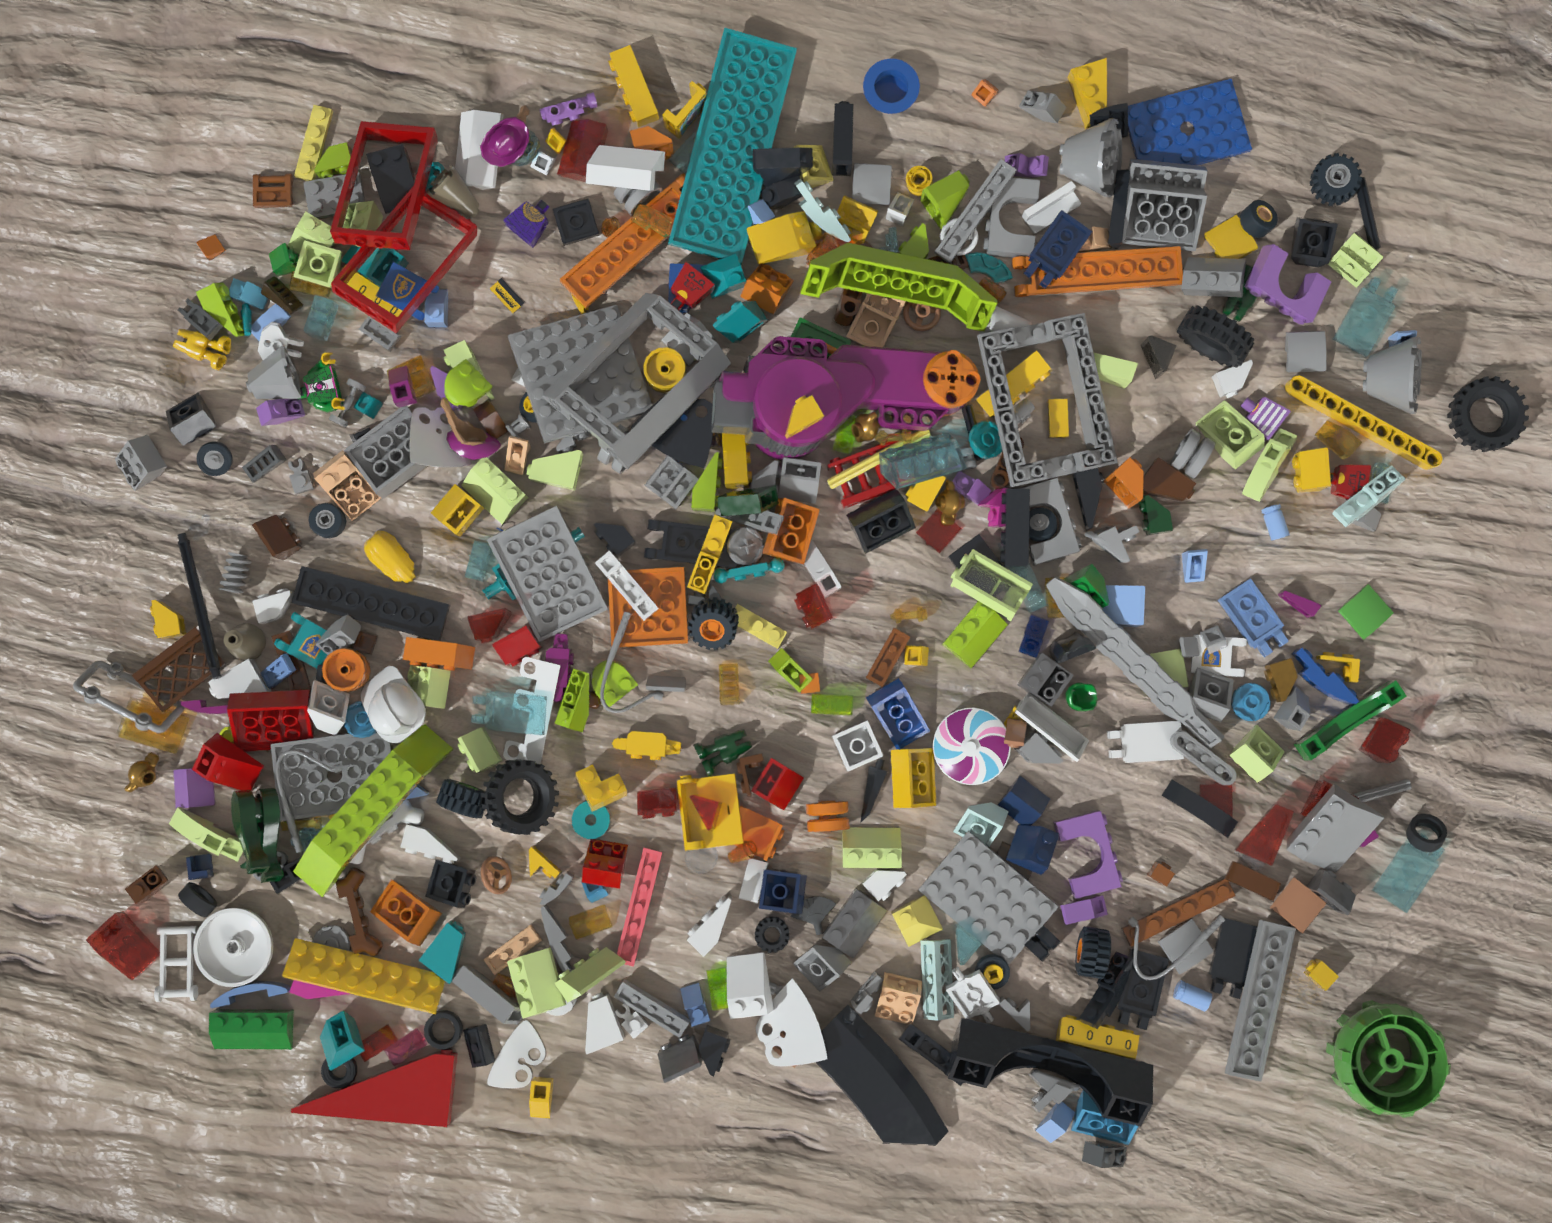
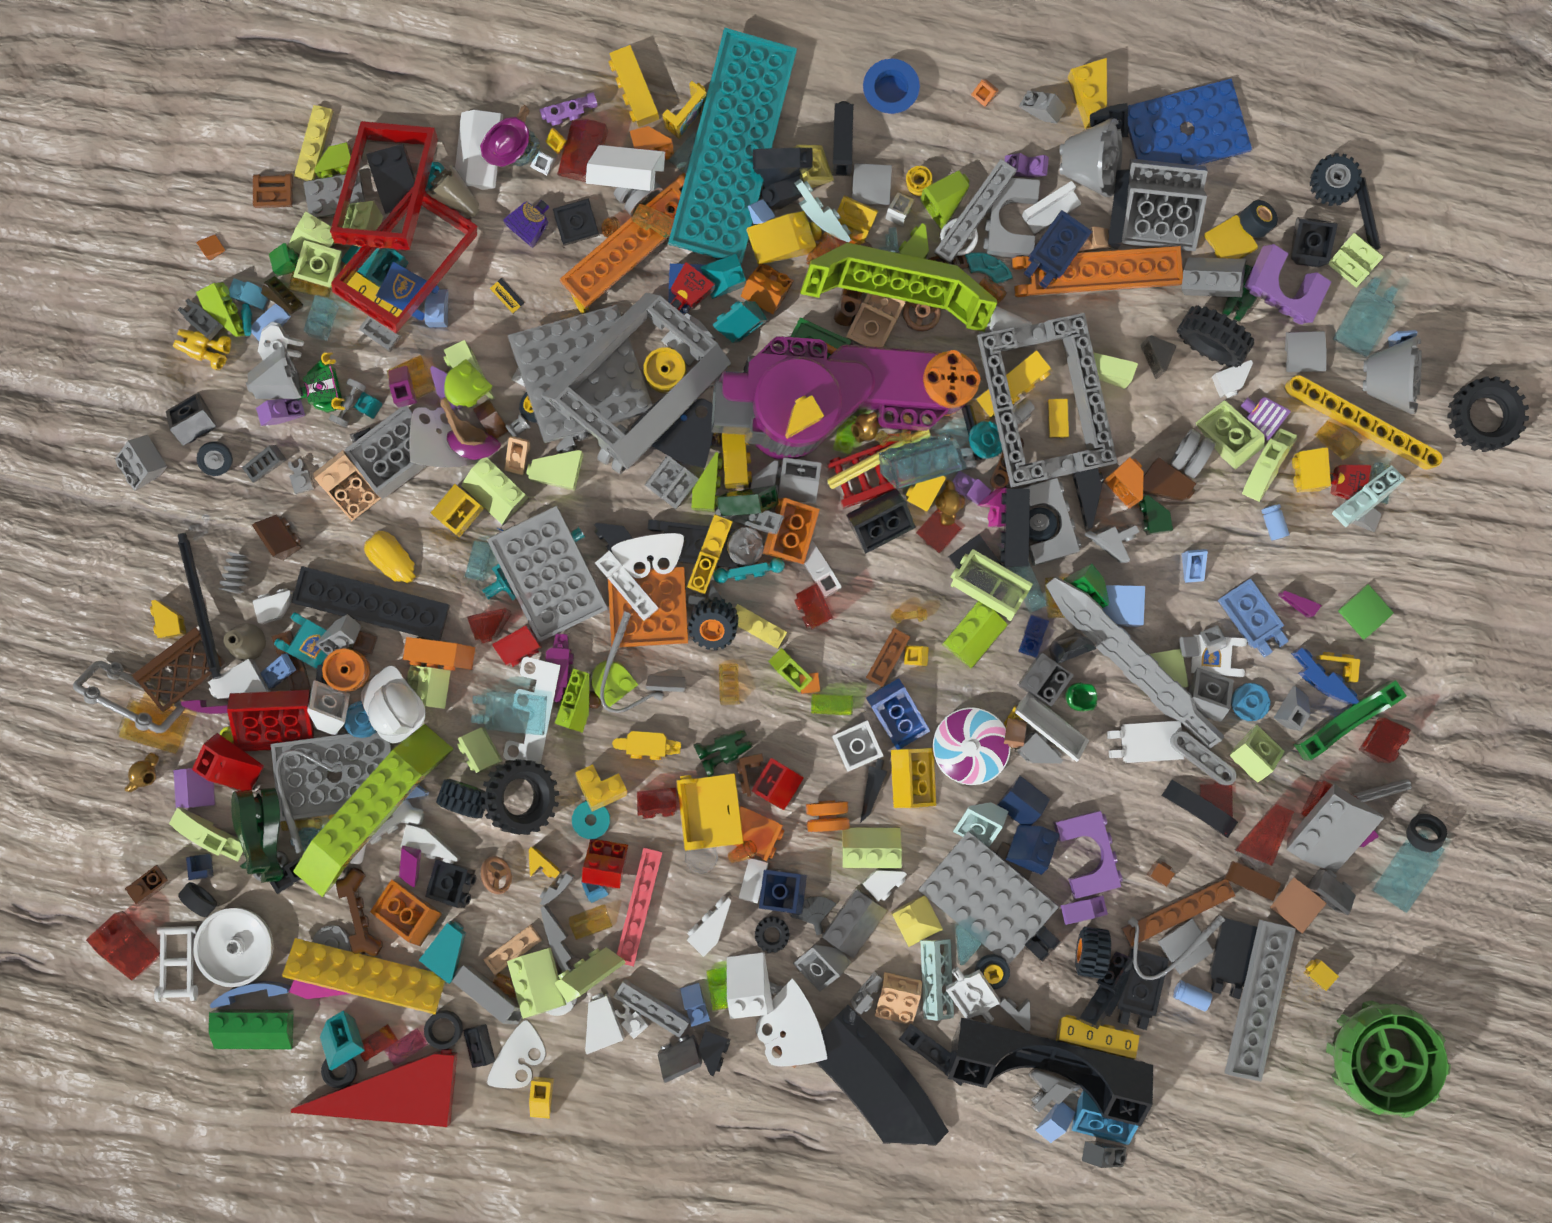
(327, 520): black wheel -> none
(410, 865): none -> magenta slope
(639, 548): none -> white piece
(707, 809): clear red slope -> none
(1281, 677): pearl gold slope -> none

